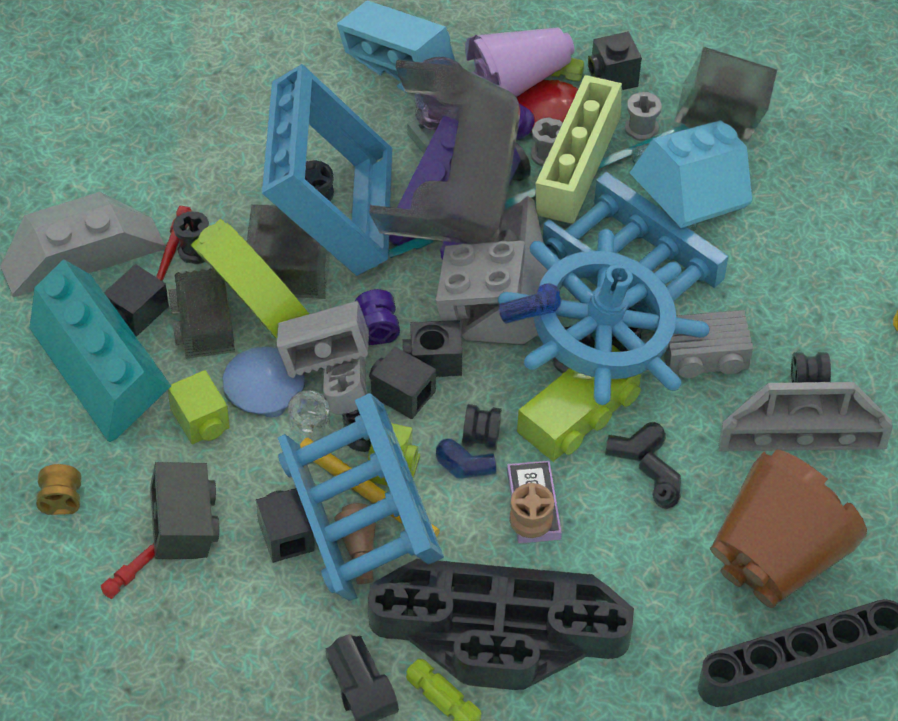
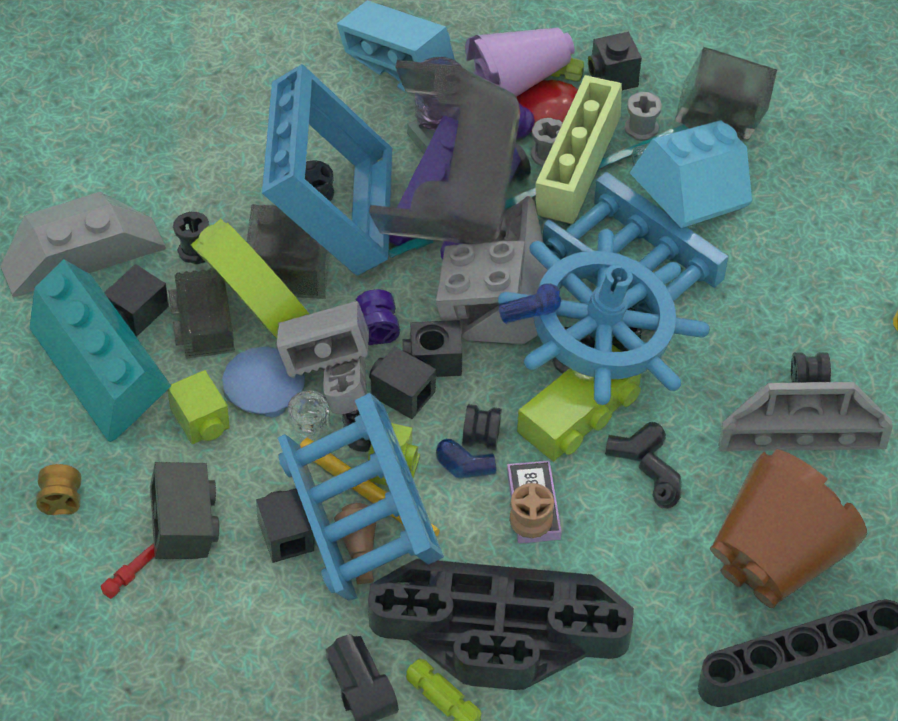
(171, 245): red piece -> none
(724, 349): light grey brick -> none

